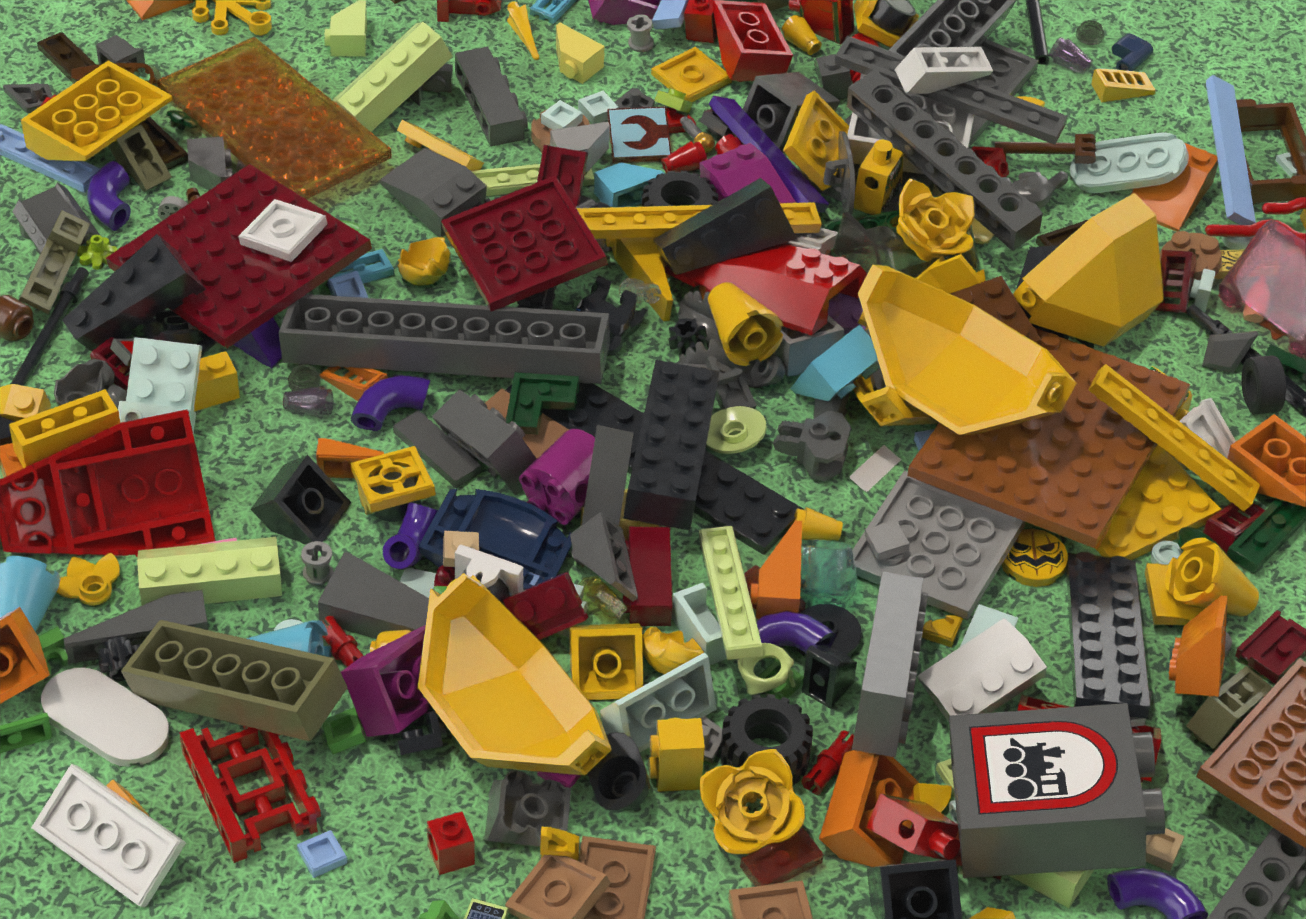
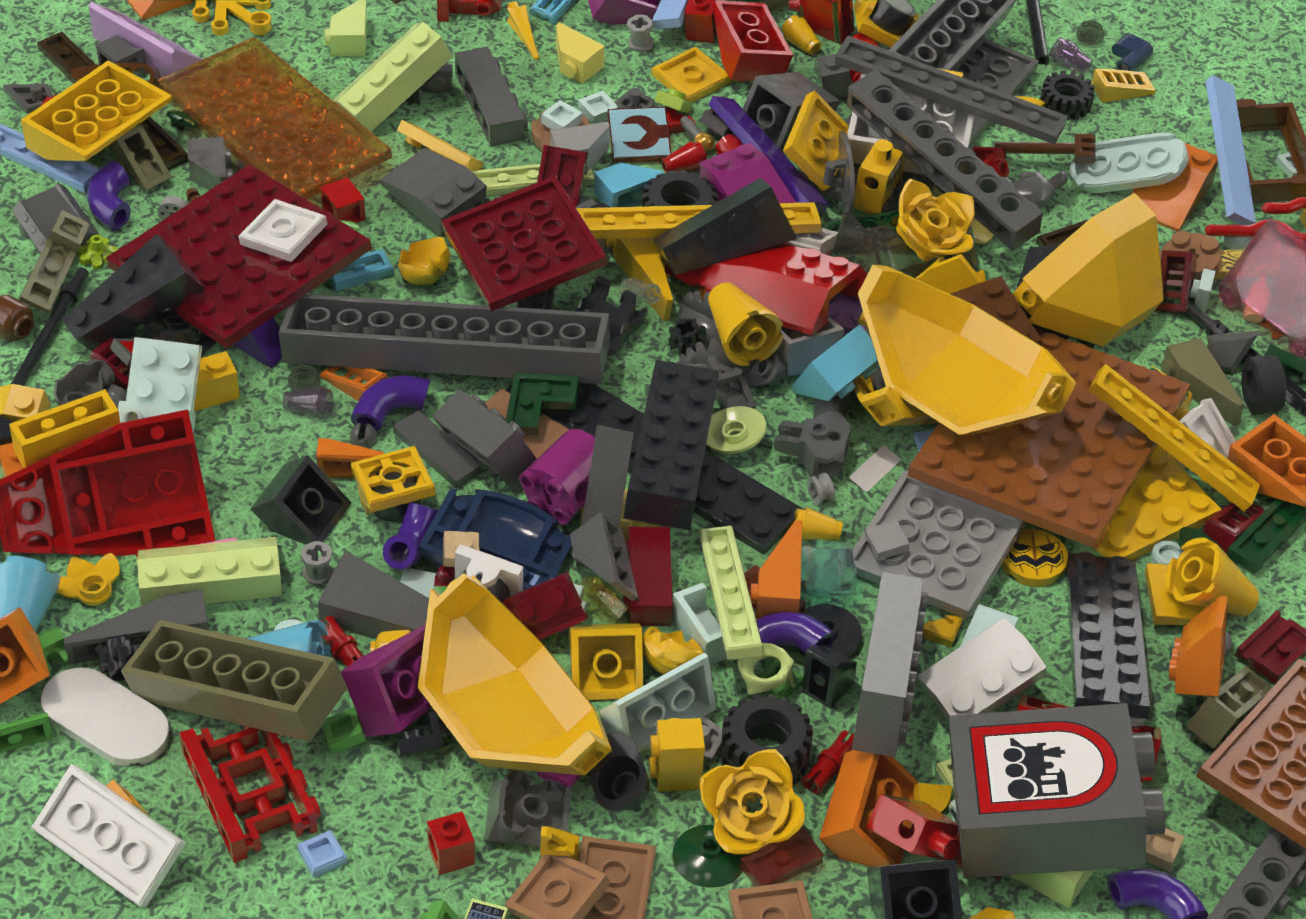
(158, 50): none -> lavender slope
(343, 201): none -> red brick
(347, 285): light blue tile -> none
(369, 438): none -> dark grey hinge
(702, 866): none -> dark green dish
(821, 489): none -> light grey bush
(941, 67): white slope -> none
(1071, 85): none -> black tyre
(1196, 365): none -> olive slope

